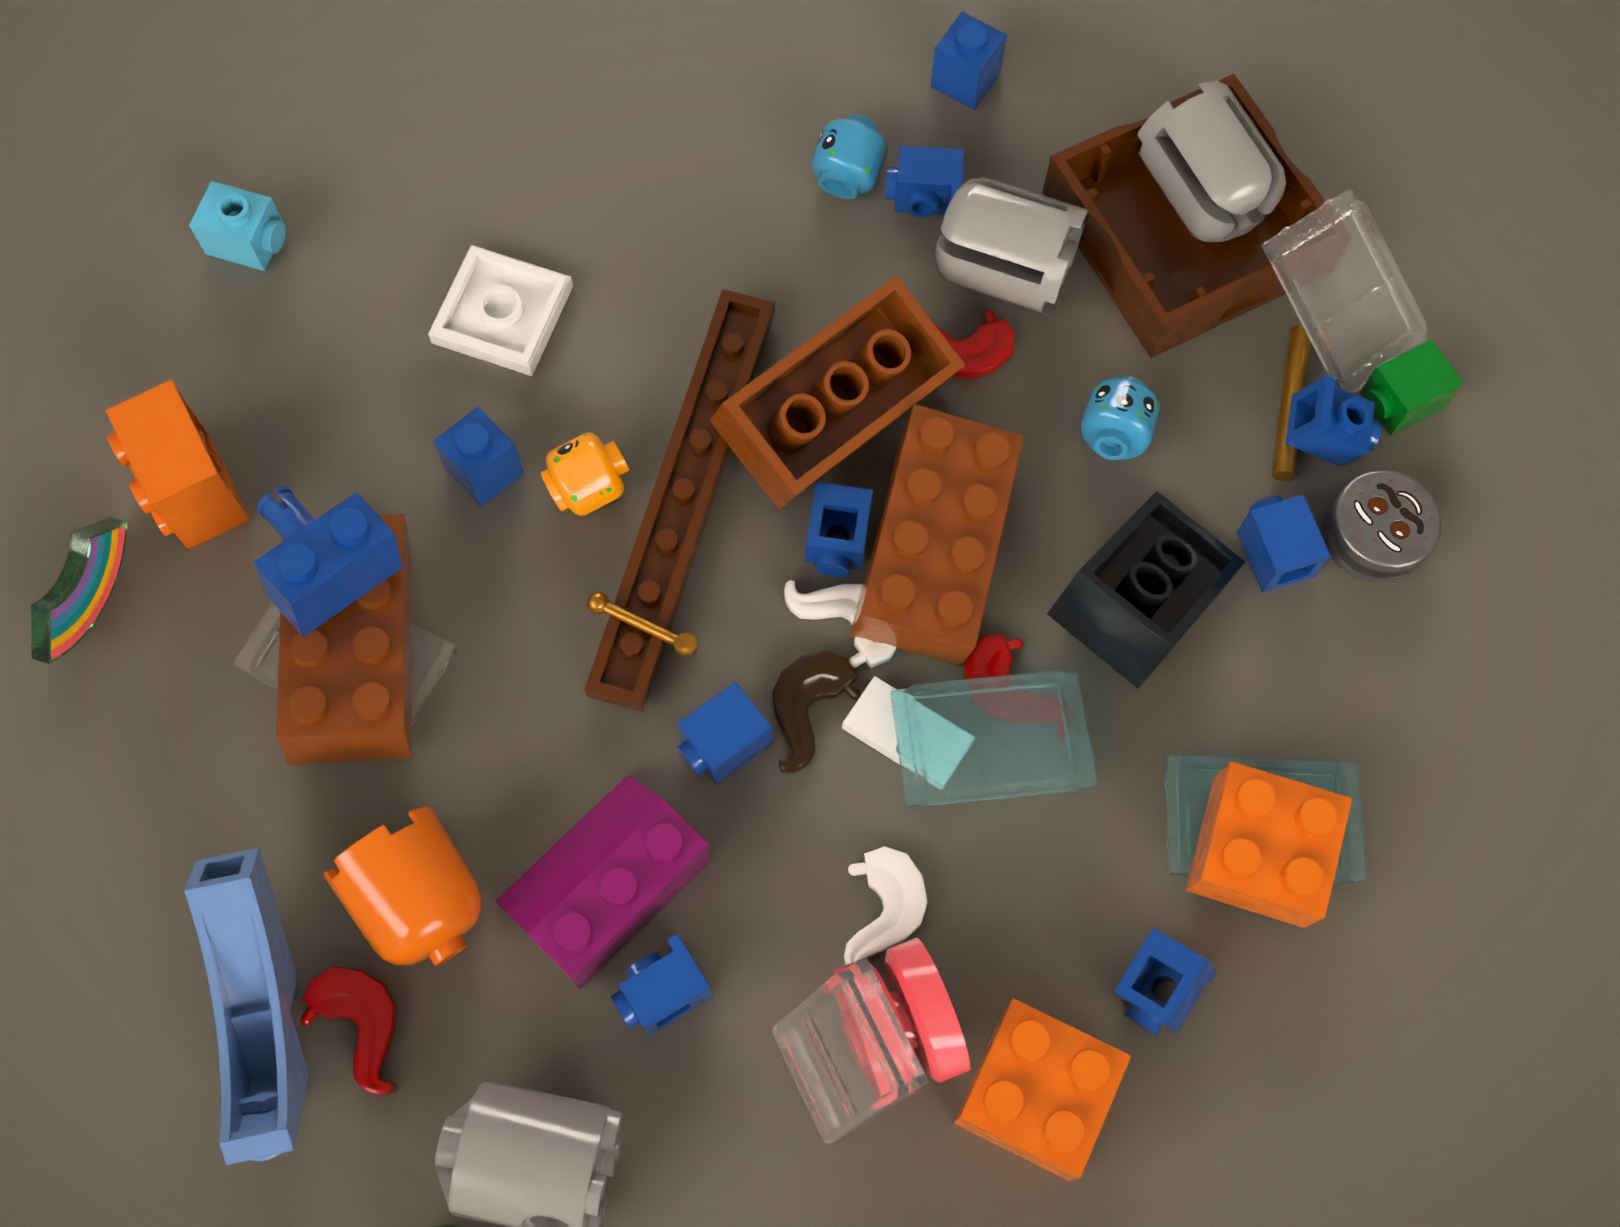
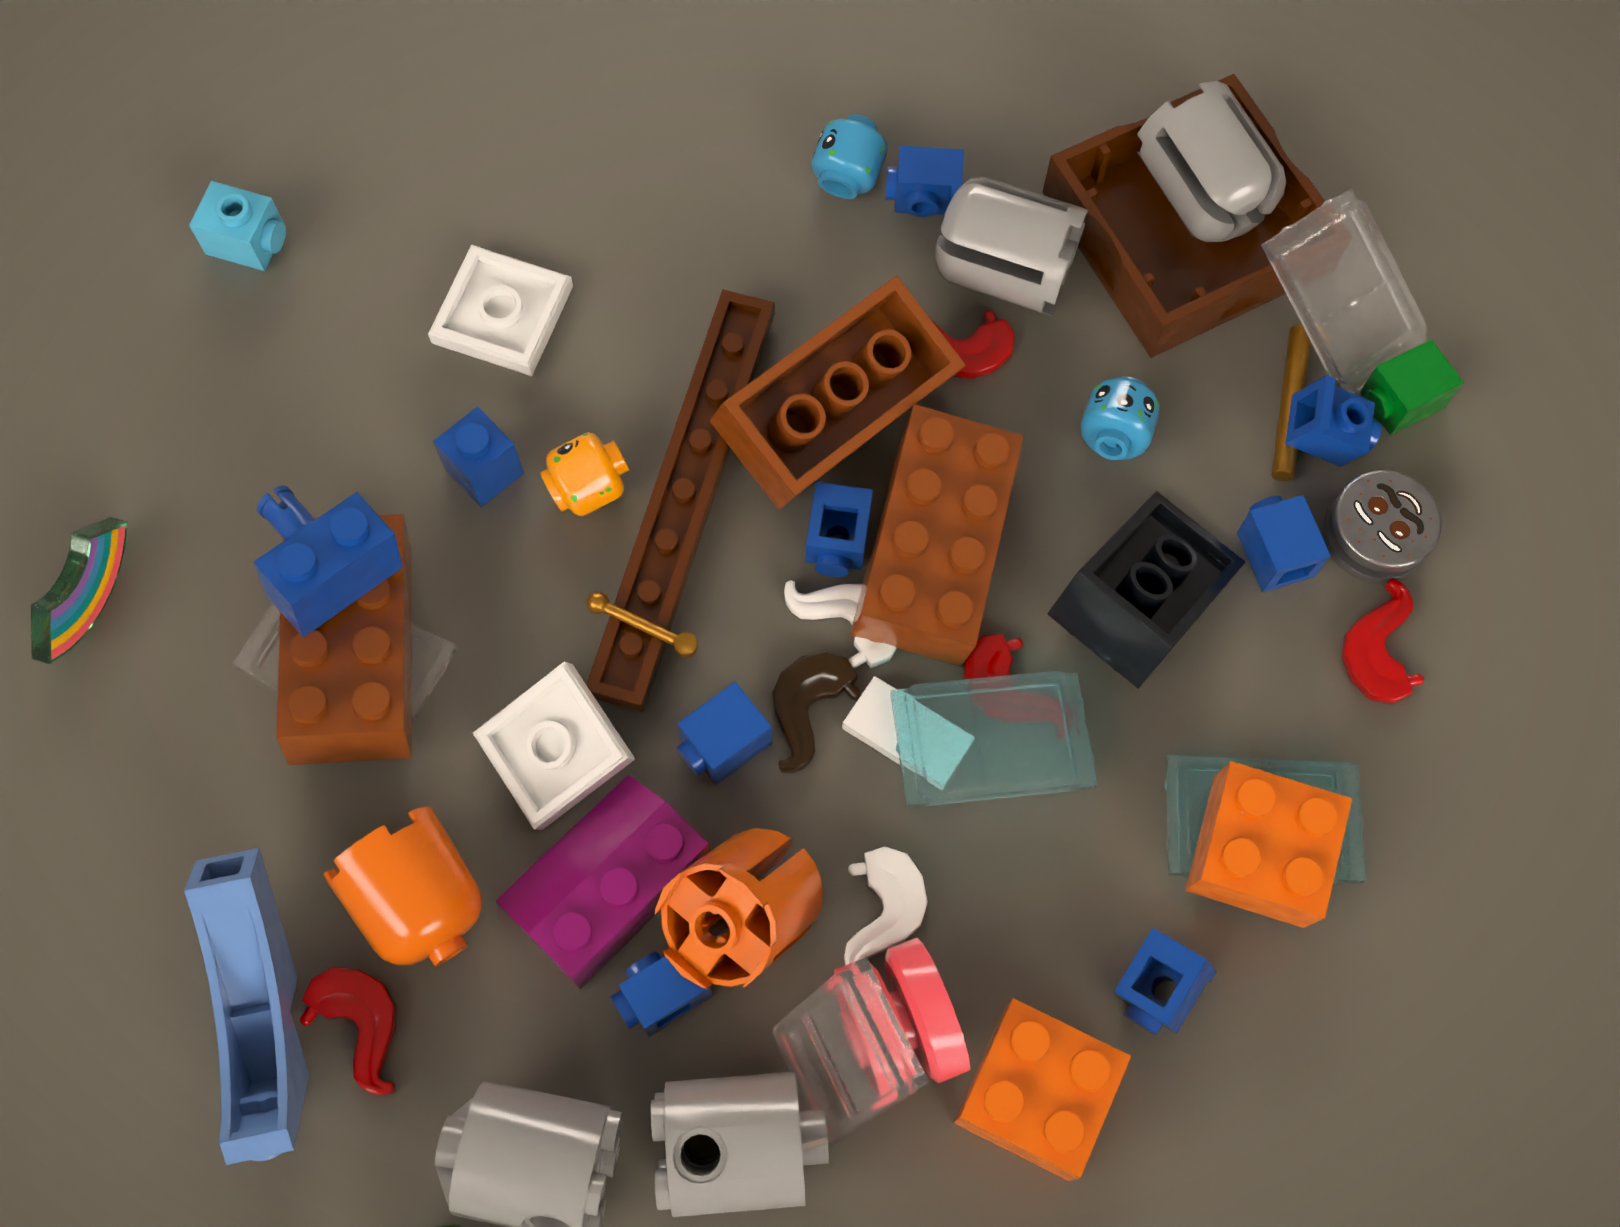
(175, 466): orange brick -> none
(553, 746): none -> white tile
(728, 892): none -> orange cylinder
(759, 1141): none -> light grey cylinder
(968, 60): blue brick -> none
(1366, 655): none -> red piece

